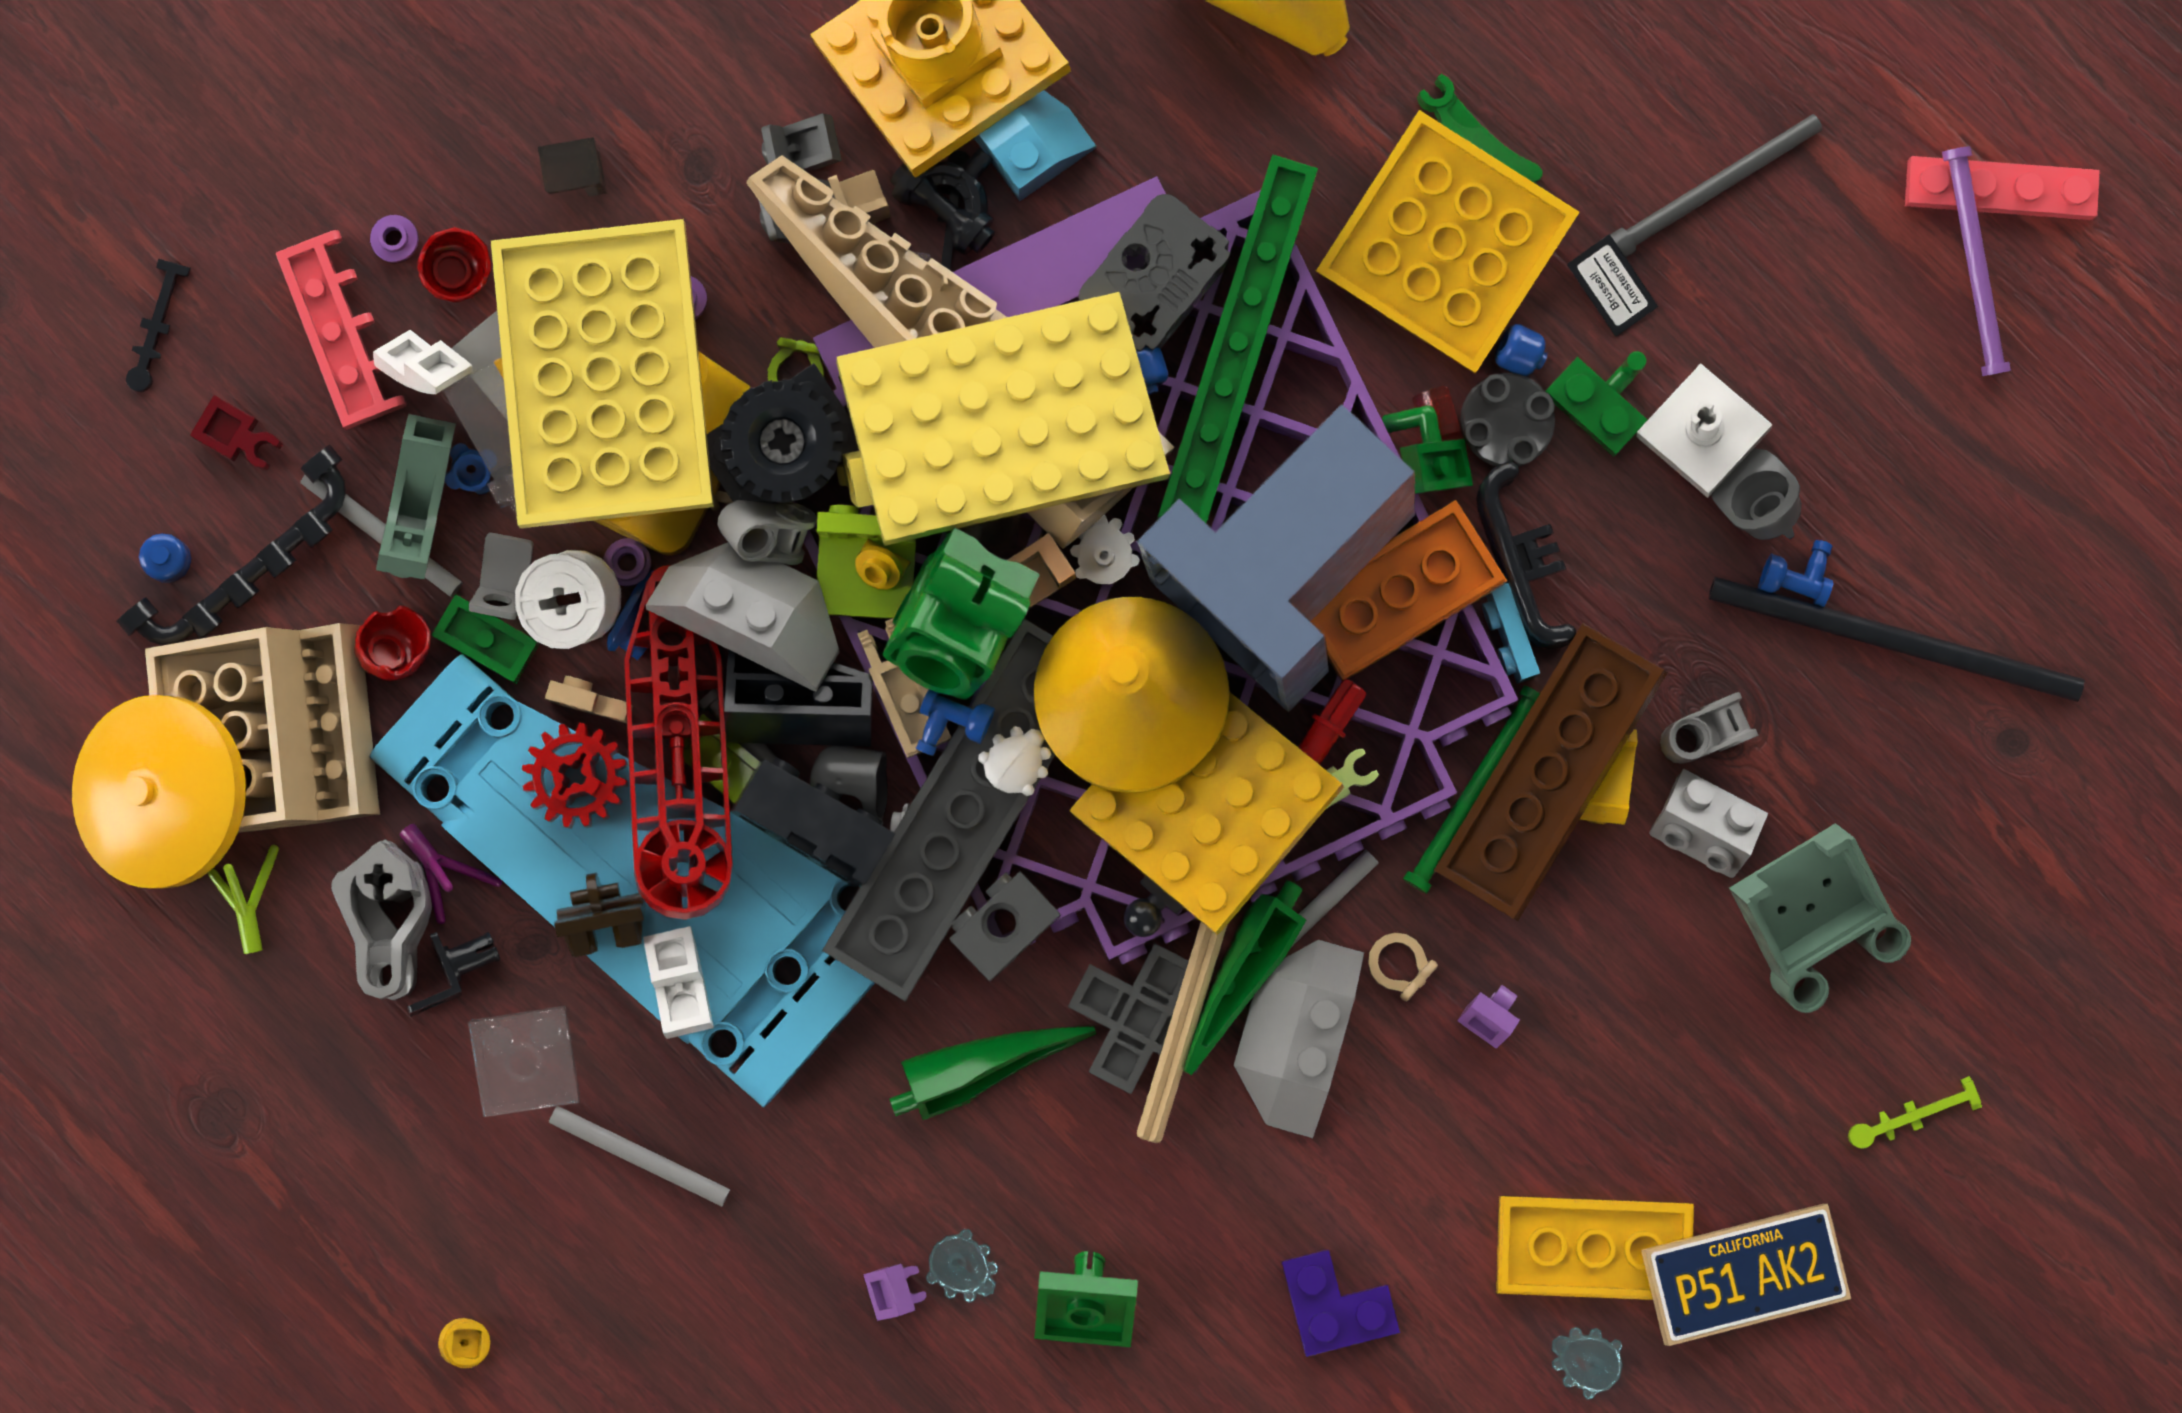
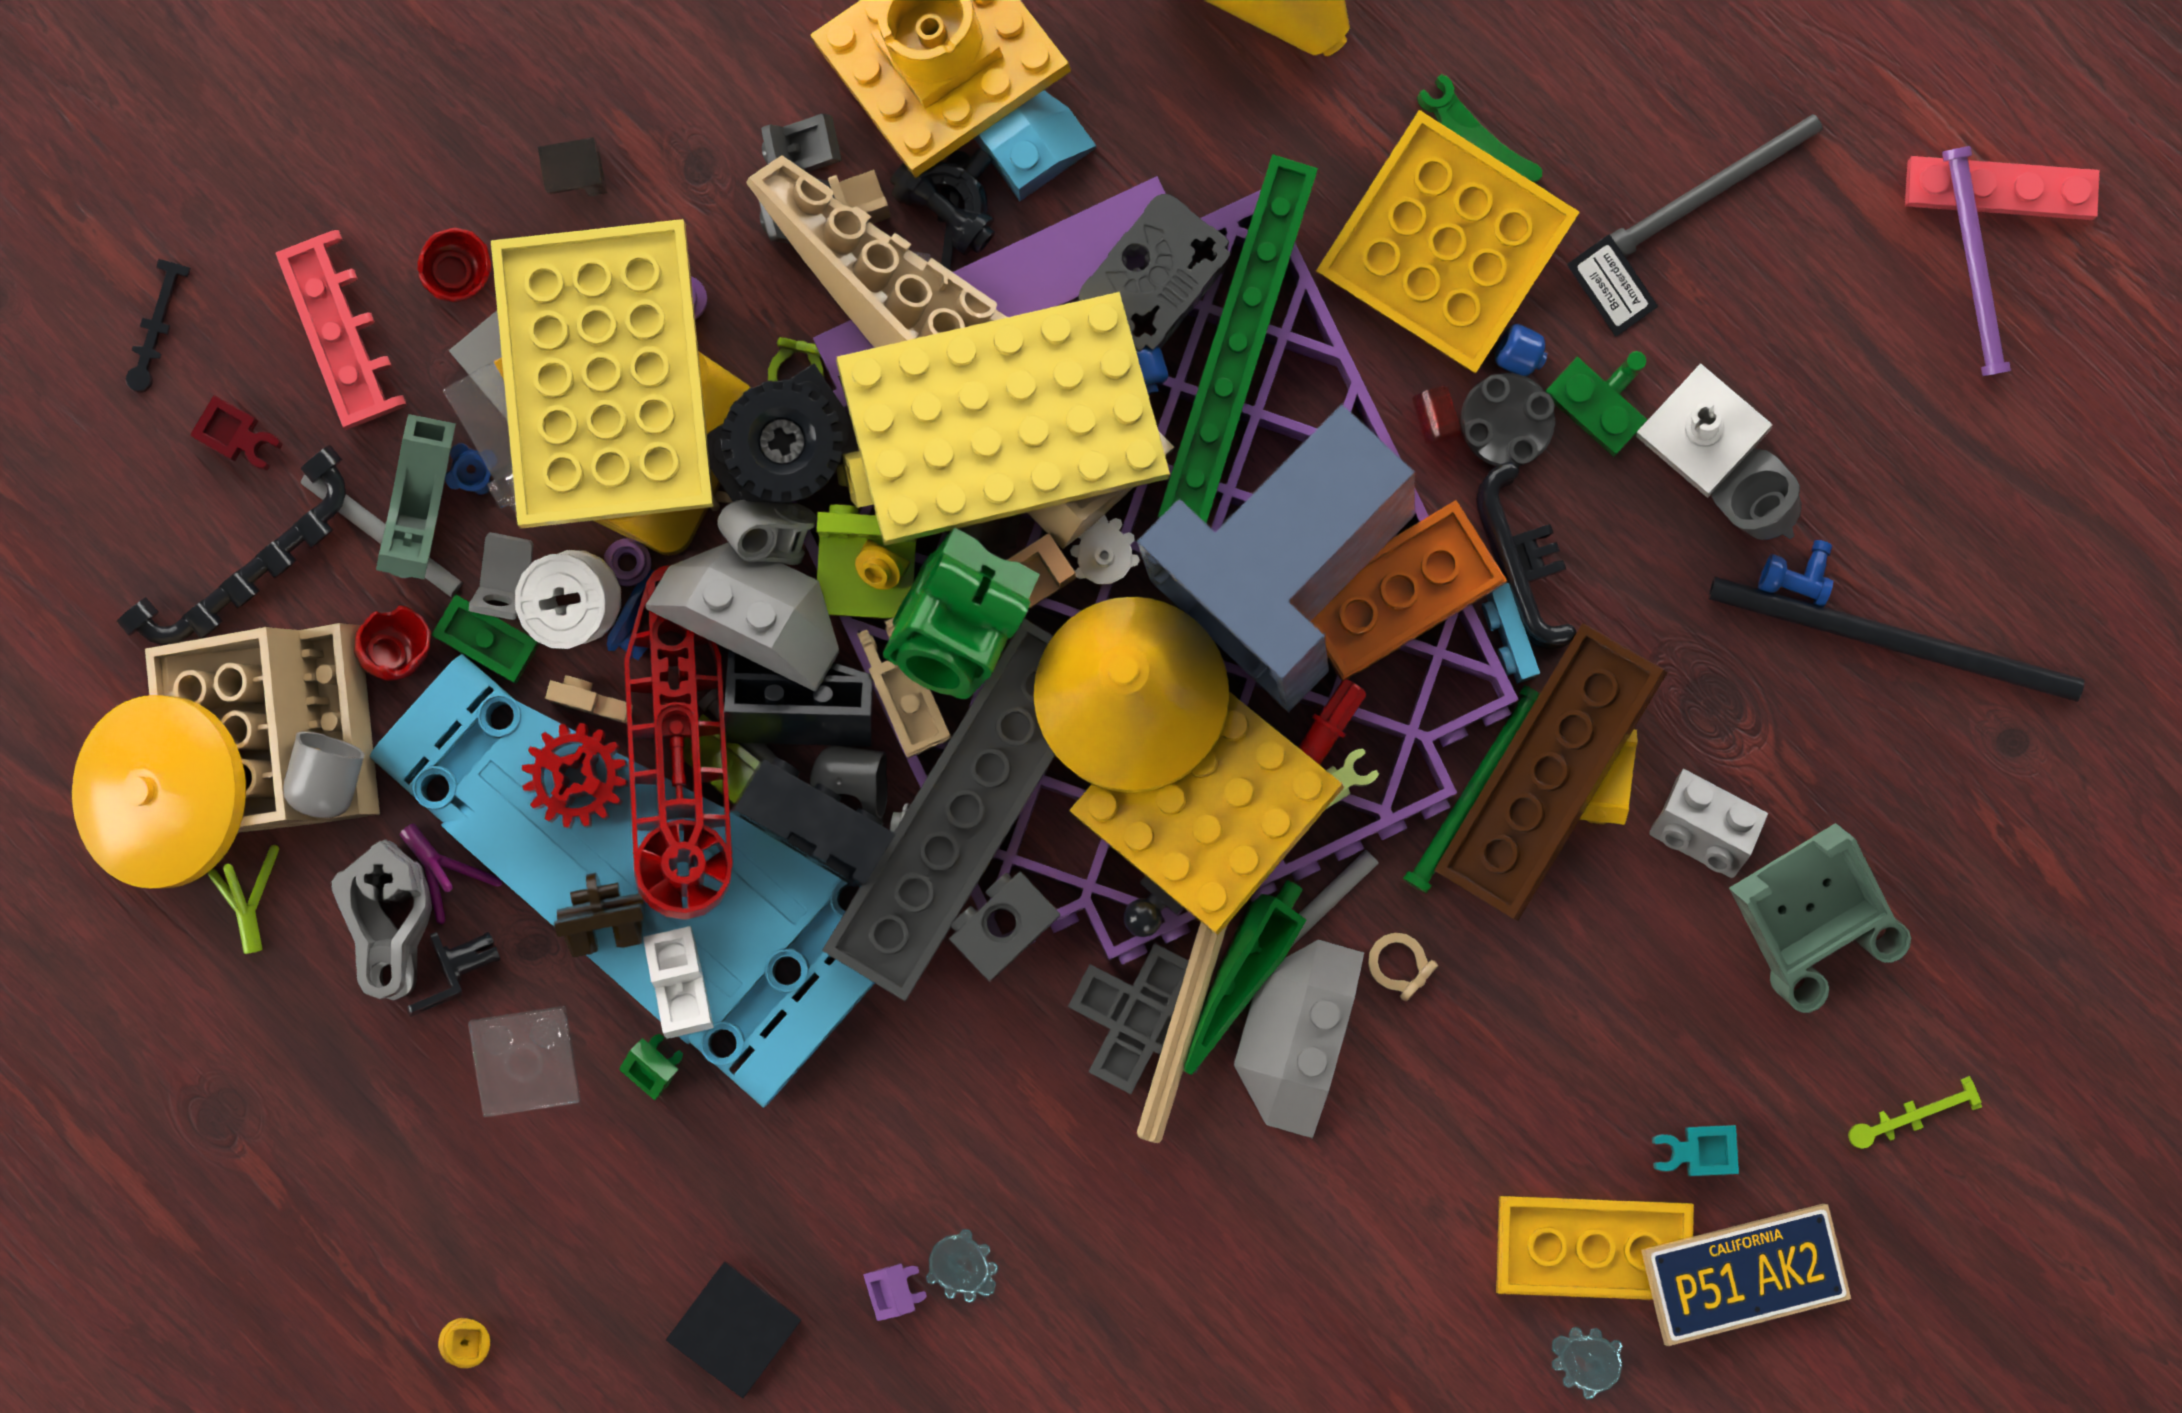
(165, 558): blue piece -> none
(324, 779): none -> light grey helmet
(400, 251): medium lavender plate -> none
(419, 365): white slope -> none
(639, 1156): light grey bar -> none
(649, 1067): none -> green tile
(733, 1329): none -> black tile
(943, 709): blue piece -> none
(964, 1071): green piece -> none
(1016, 761): white piece -> none
(1086, 1305): green tile -> none
(1326, 1317): dark purple plate -> none
(1436, 462): green plate -> none
(1490, 1016): medium lavender tile -> none
(1706, 1151): none -> teal plate
(1714, 727): light grey piece -> none

